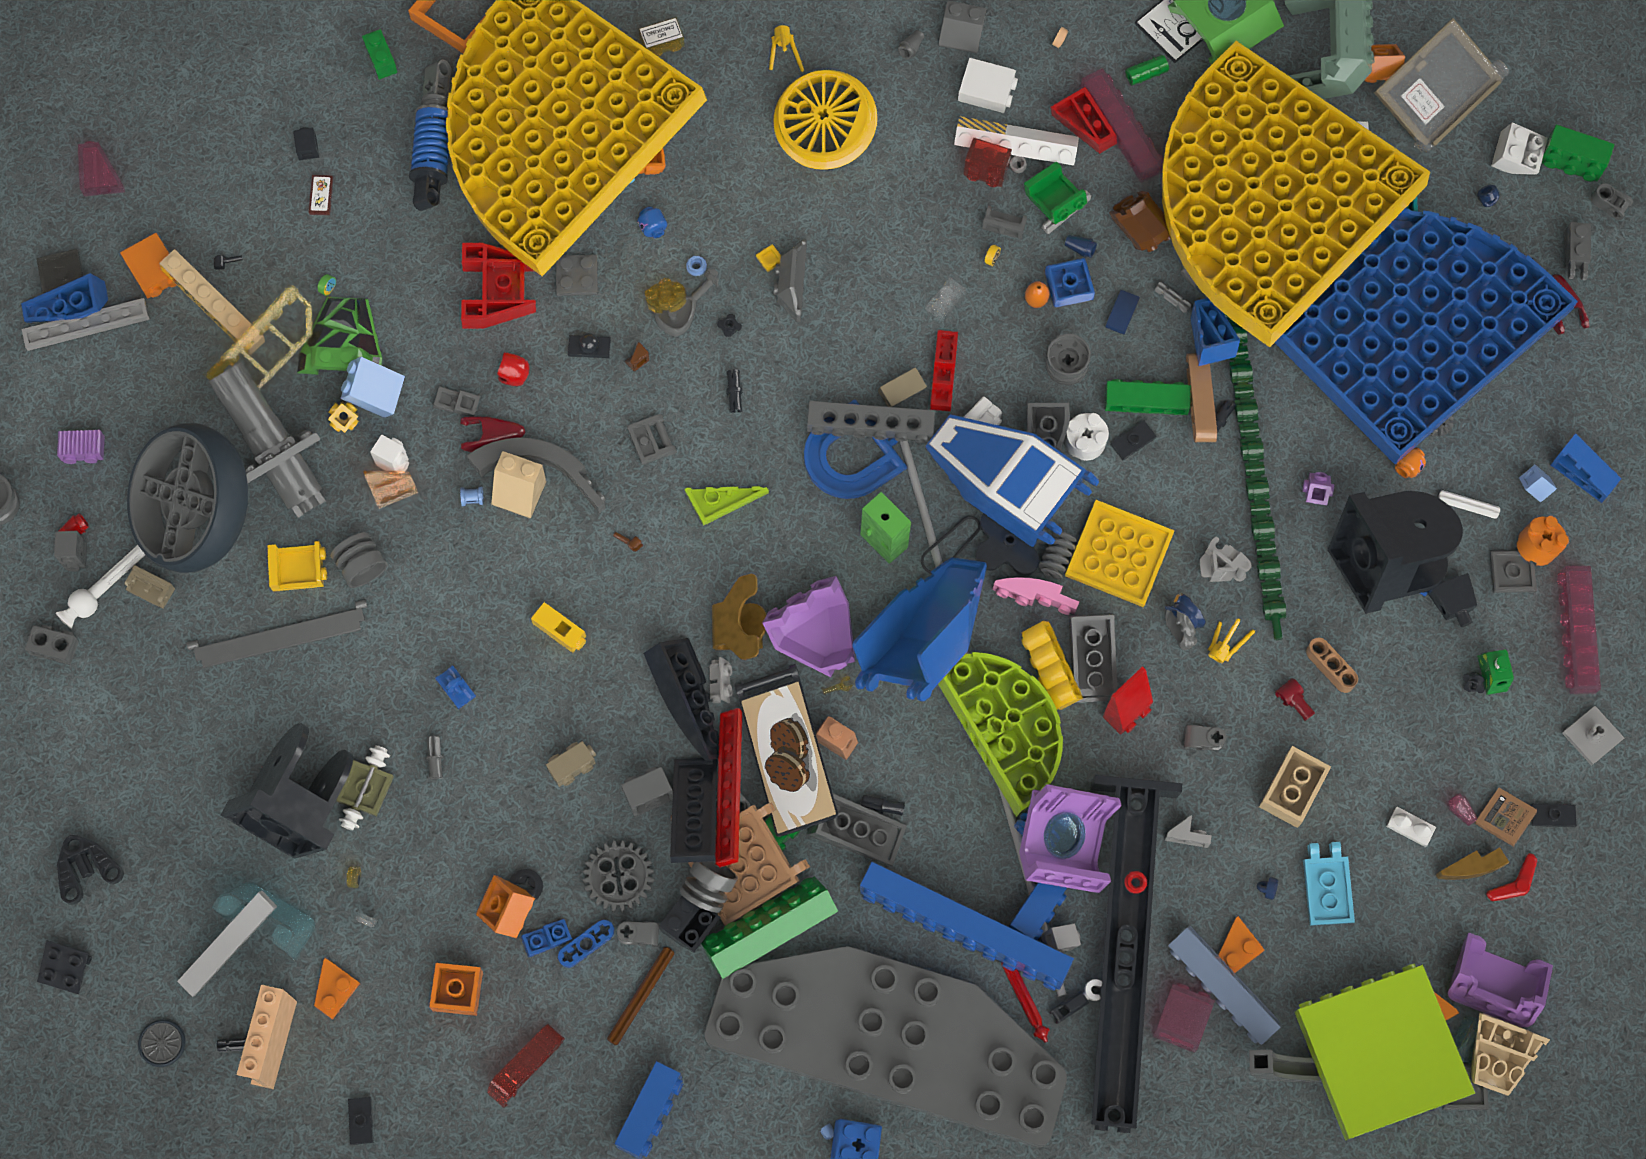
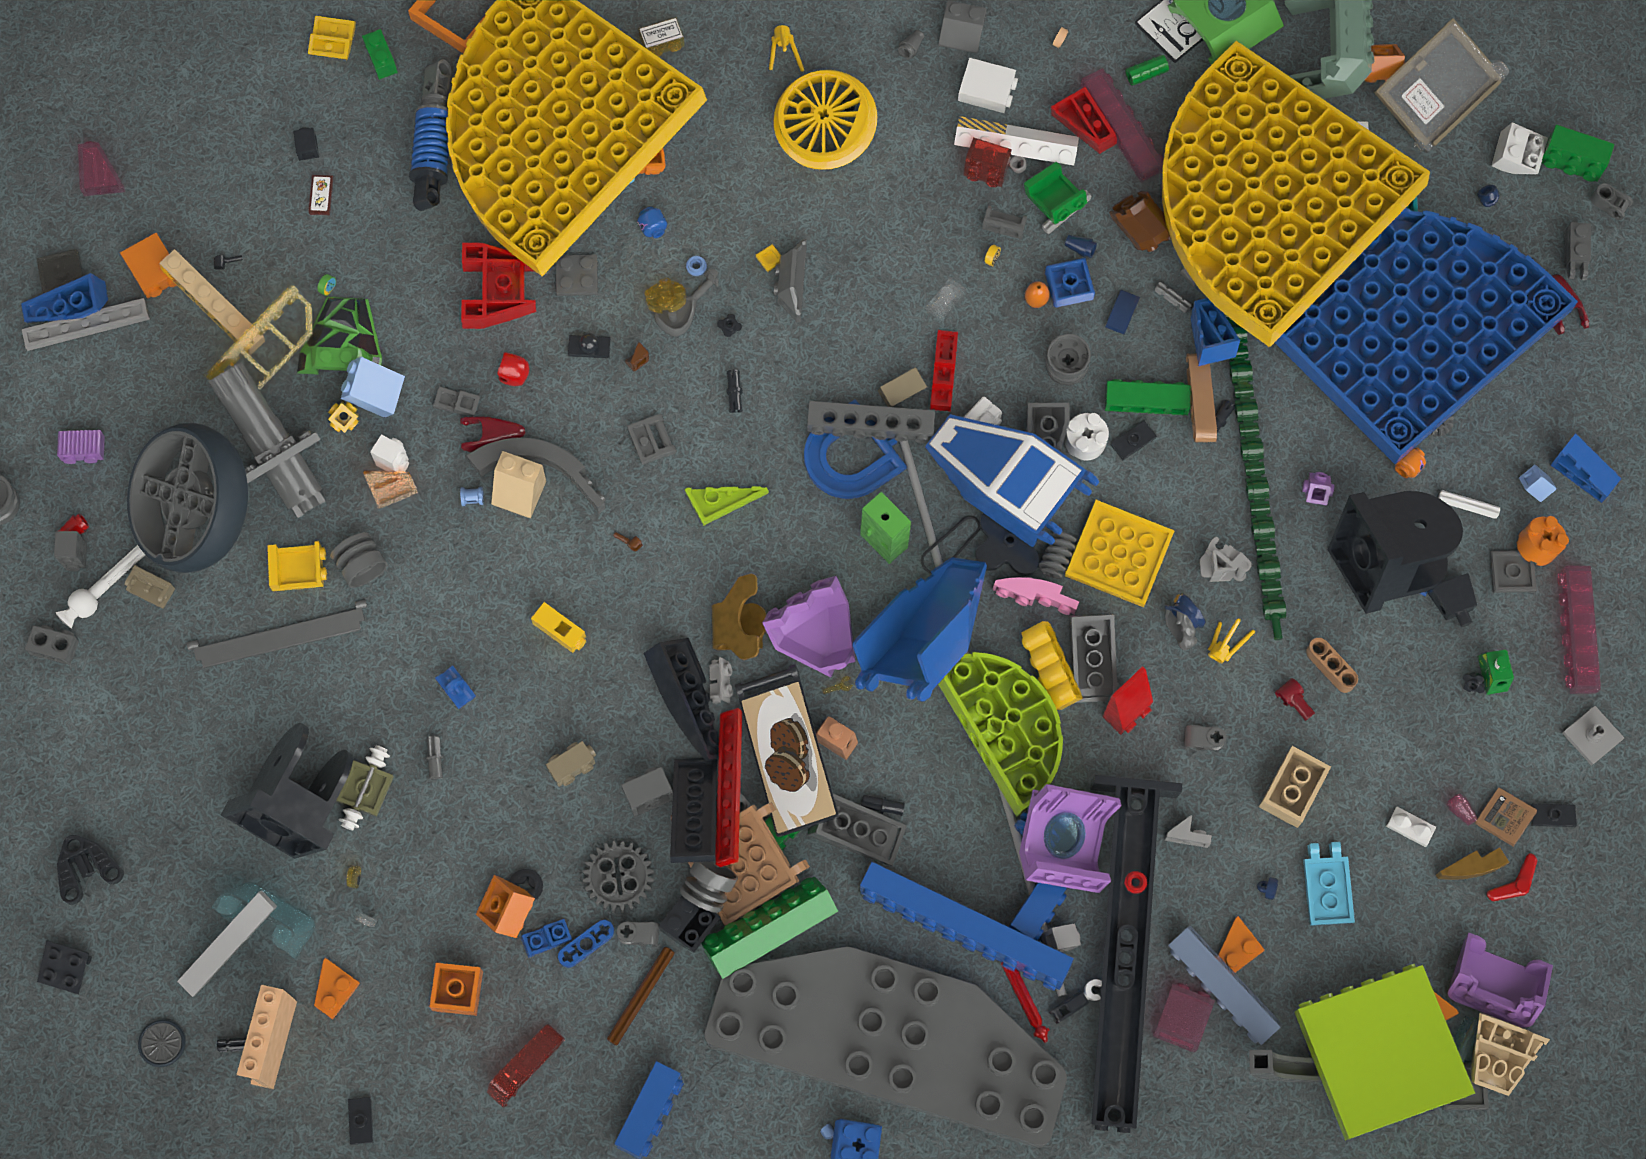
(331, 37): none -> yellow slope

